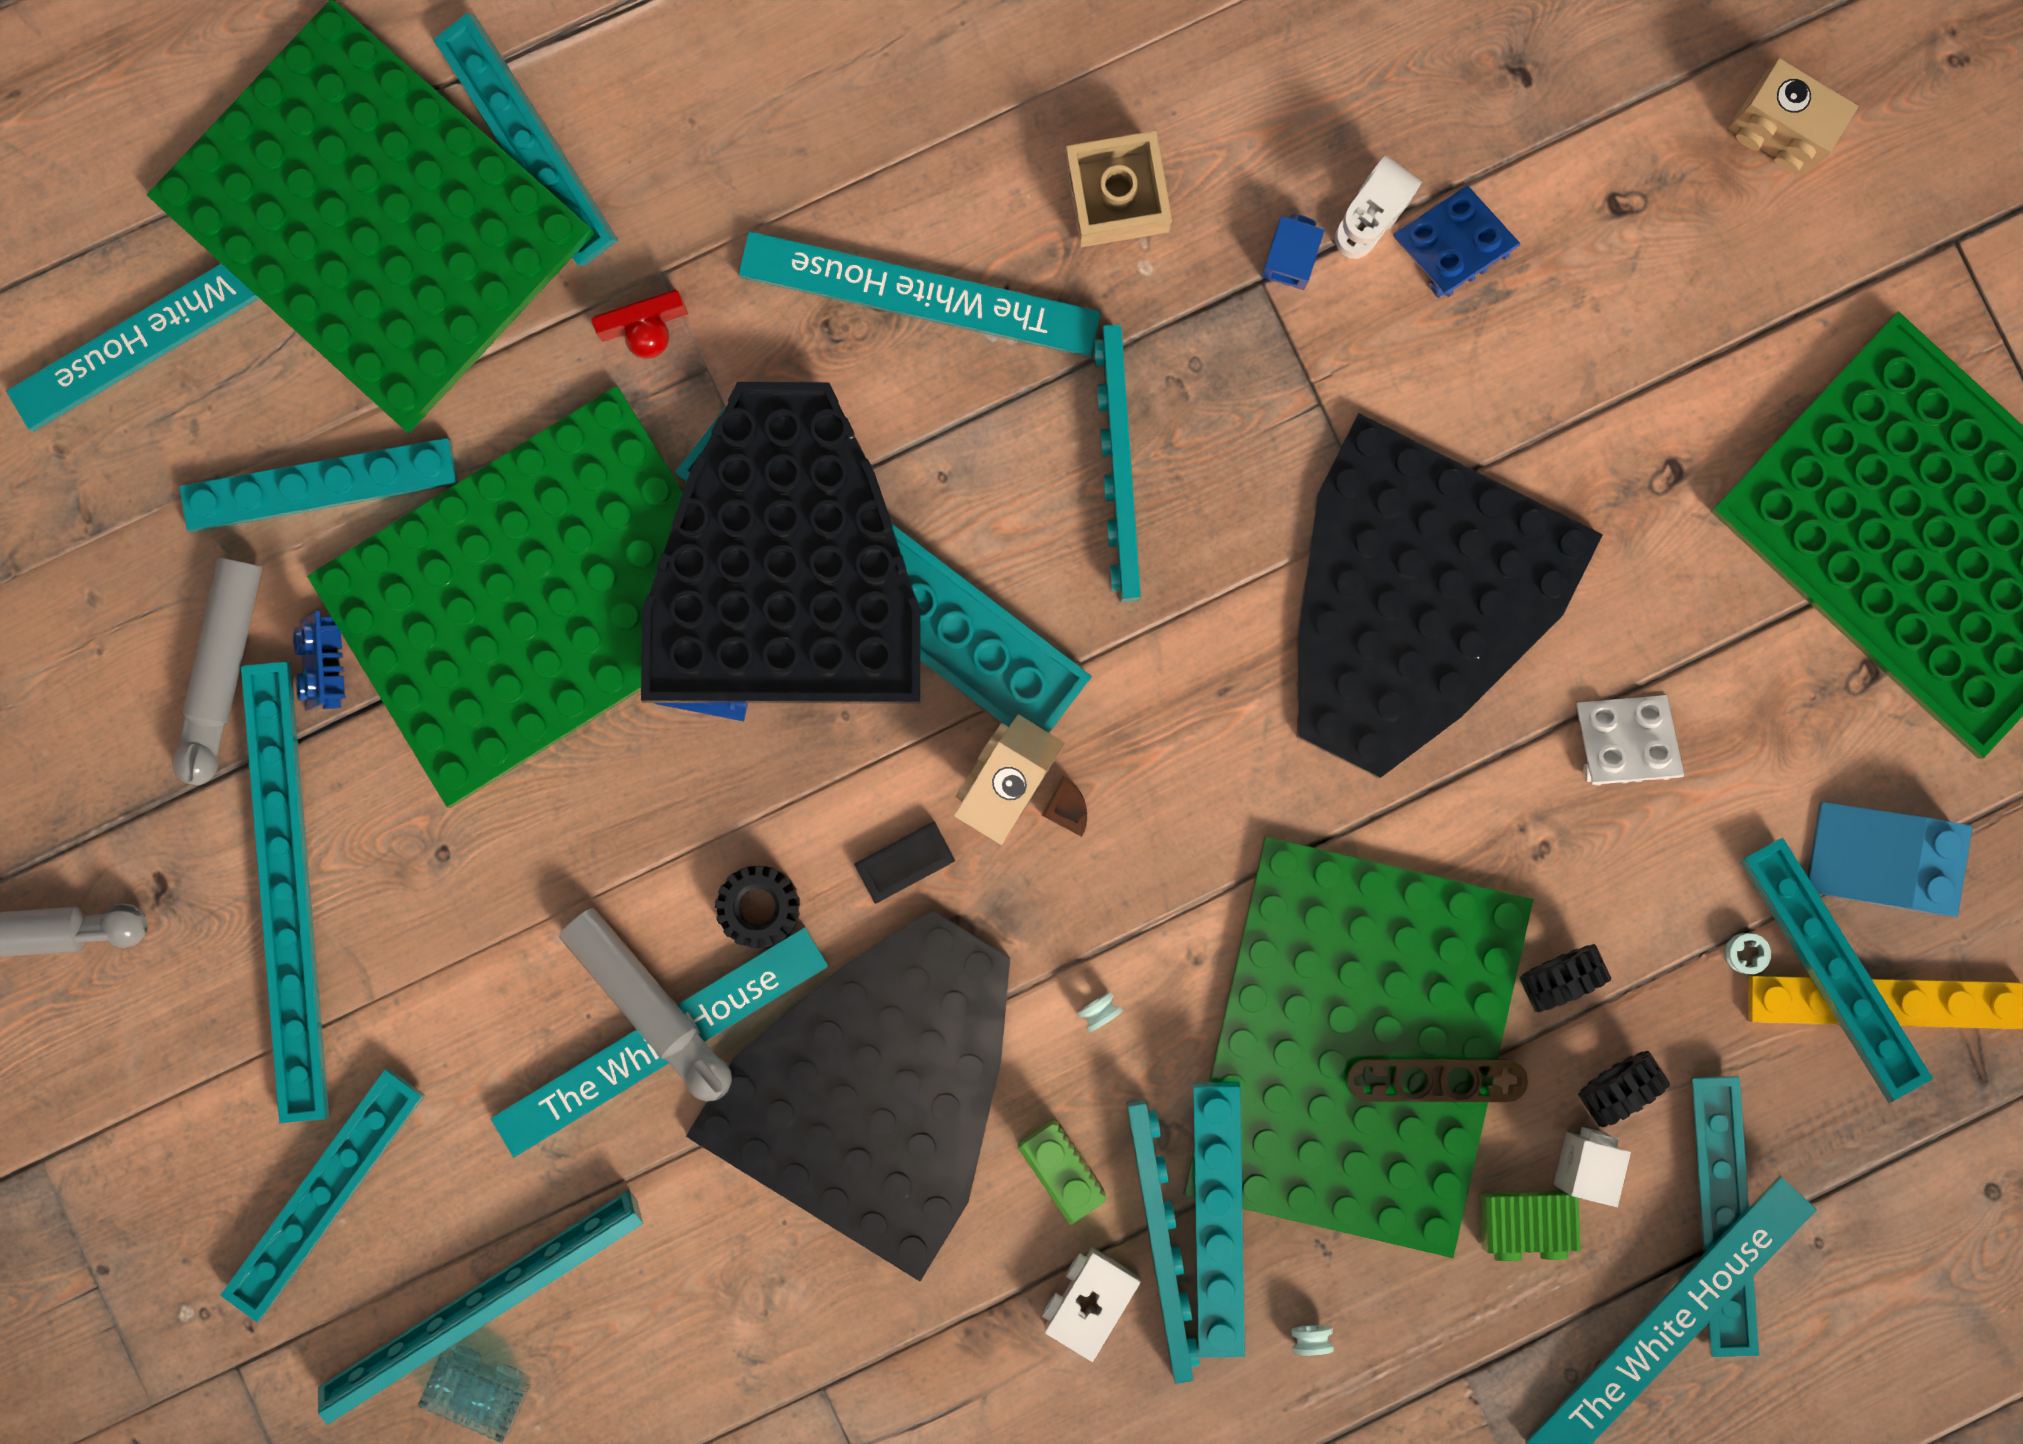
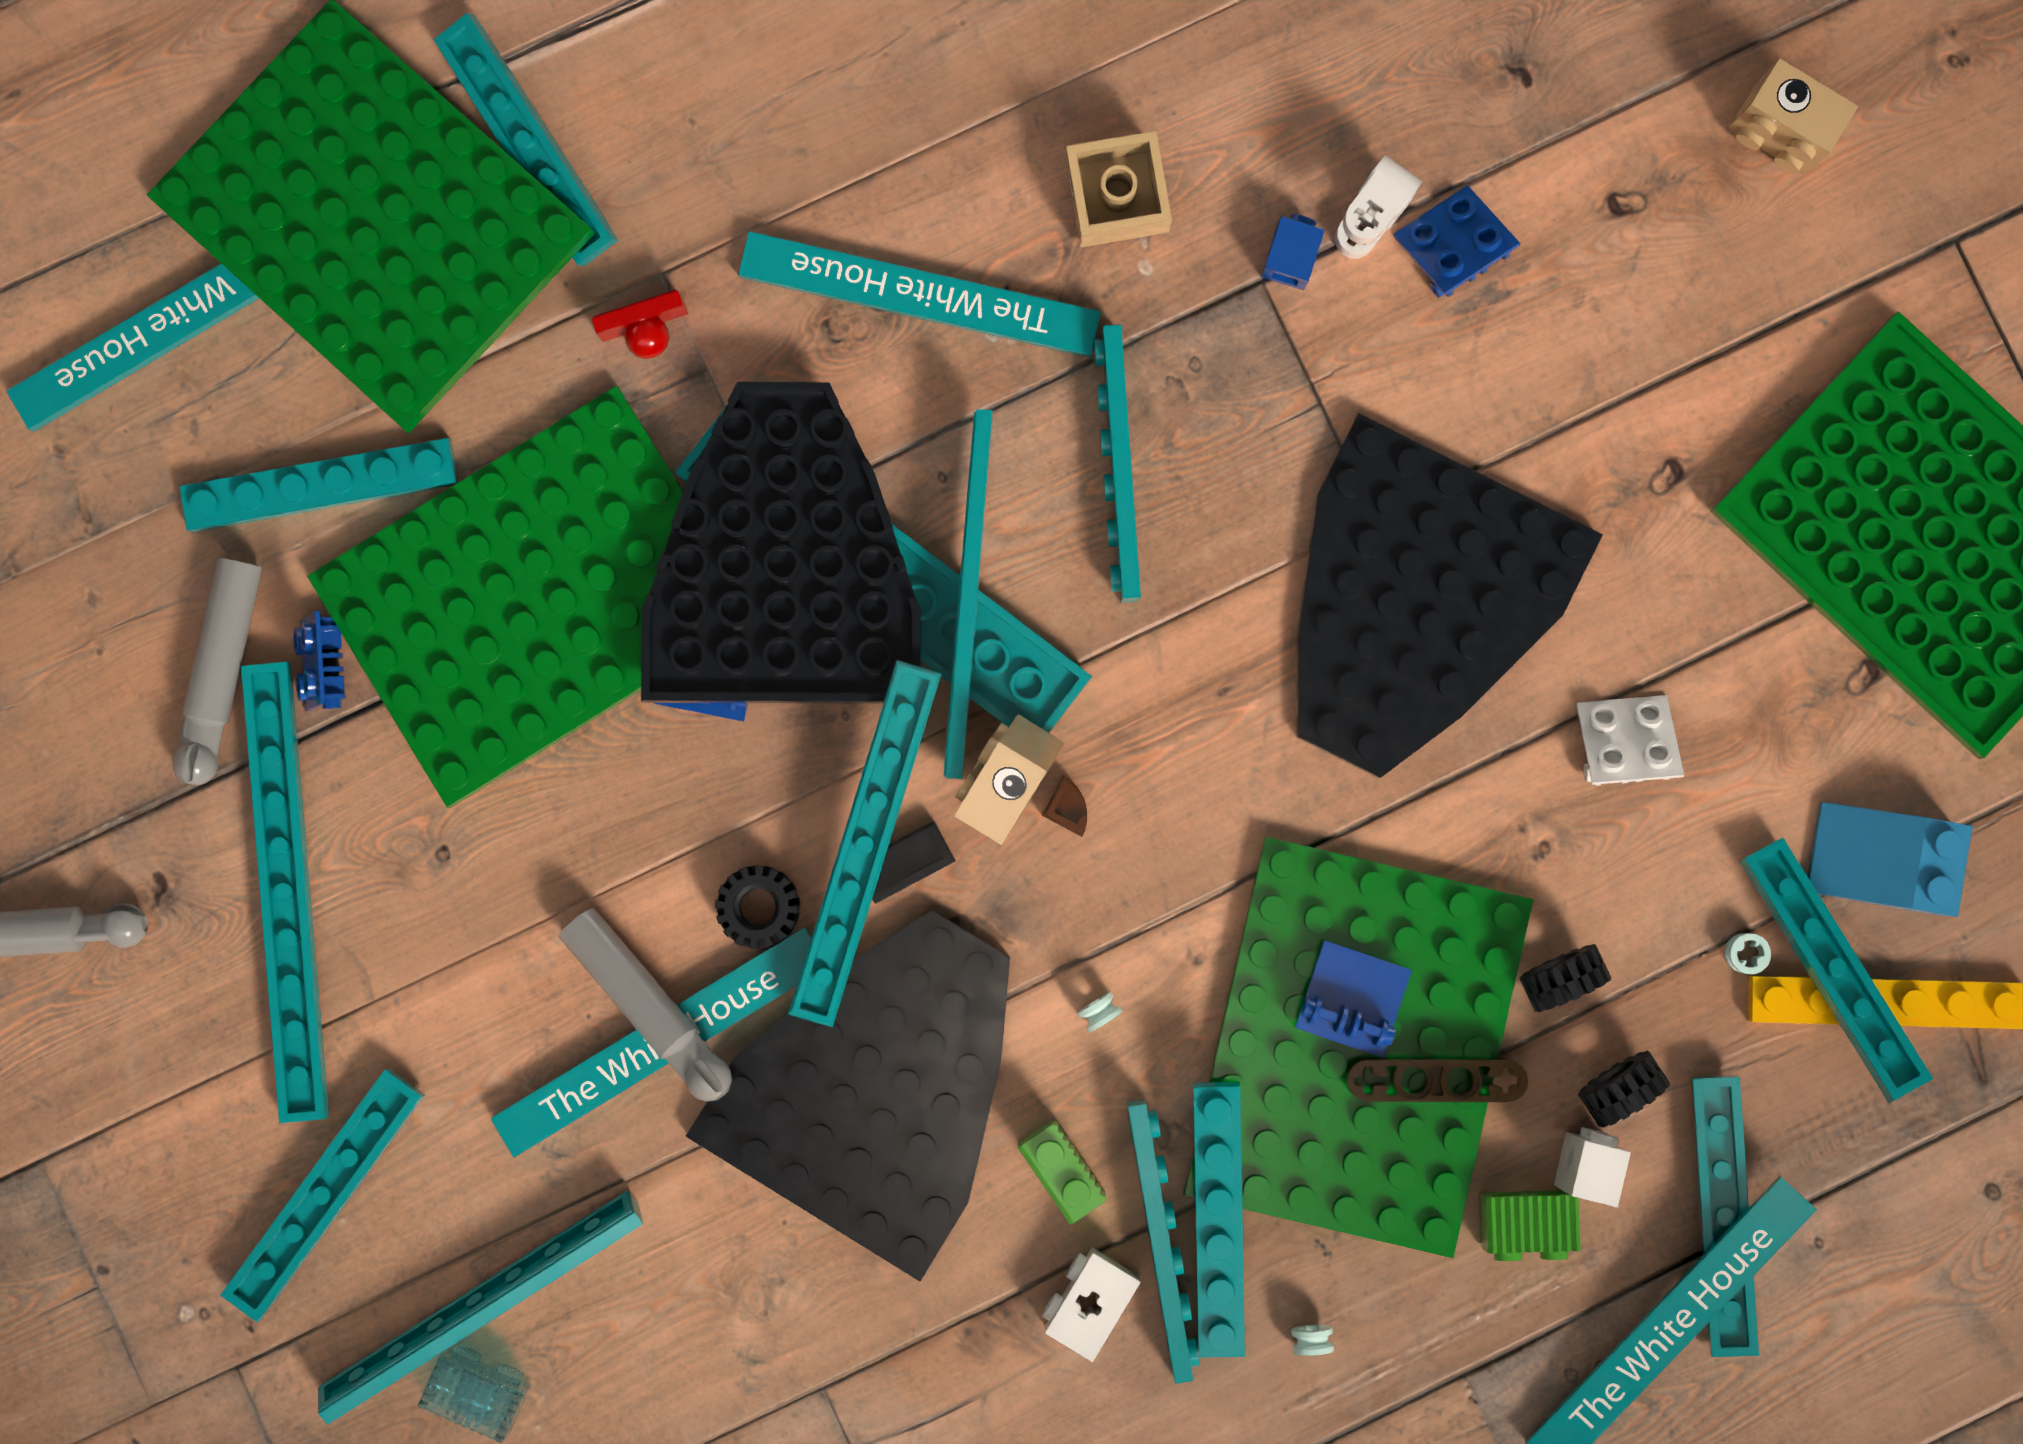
(864, 843): none -> teal tile
(968, 594): none -> teal tile
(1353, 999): none -> blue hinge

